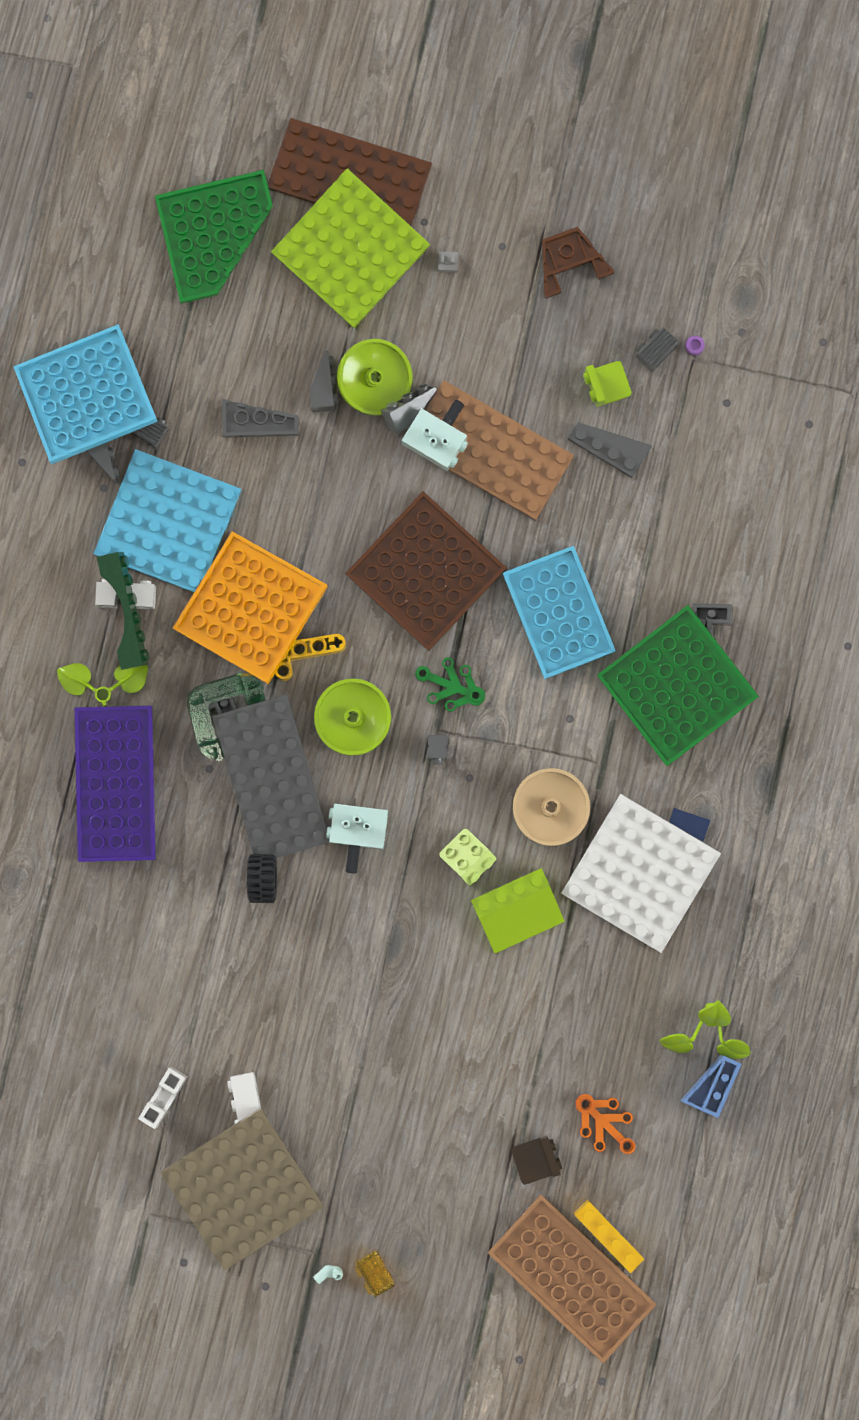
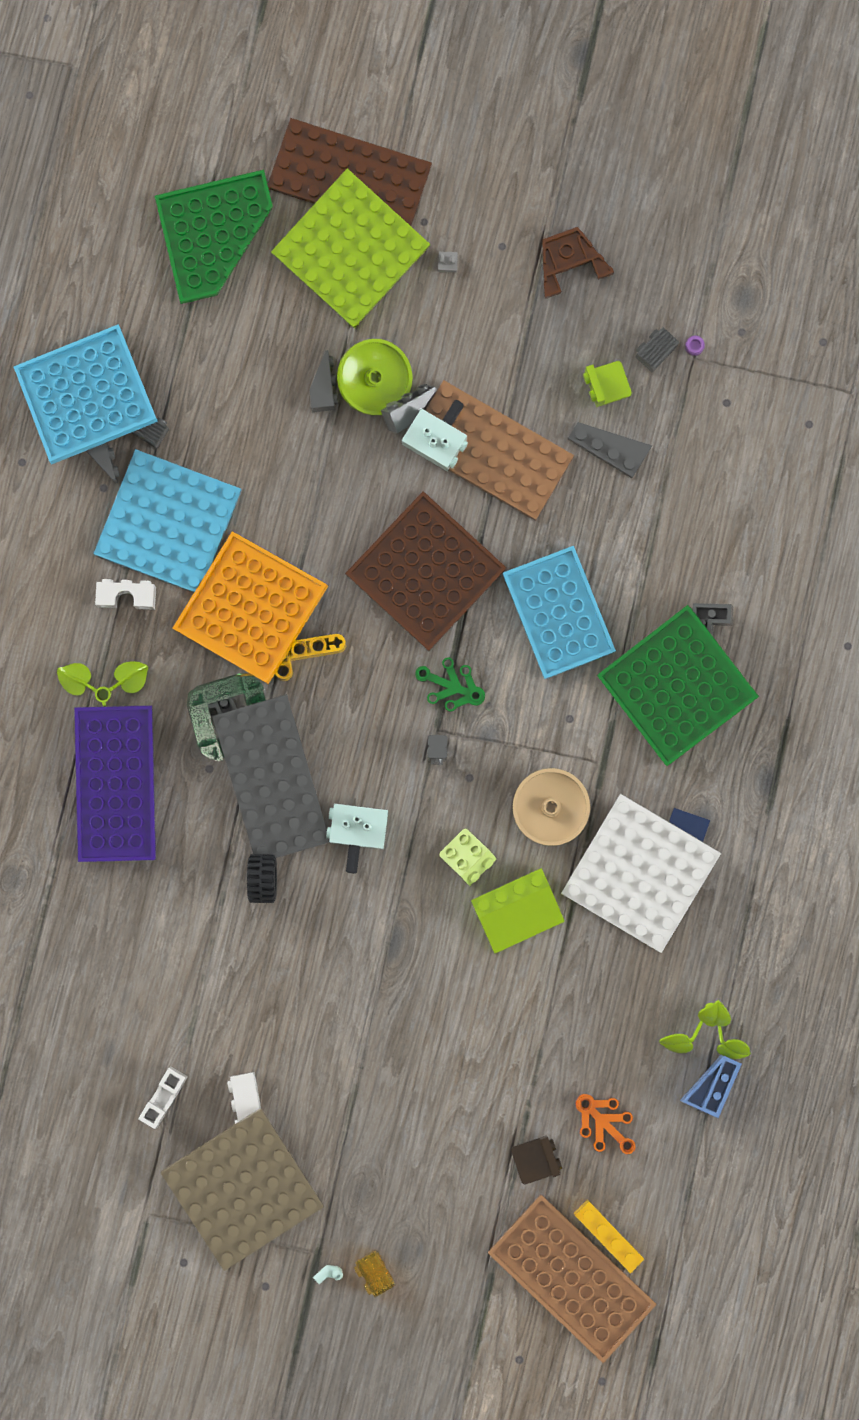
(115, 571): dark green arch -> none
(252, 421): dark grey wing -> none
(352, 717): lime dish -> none

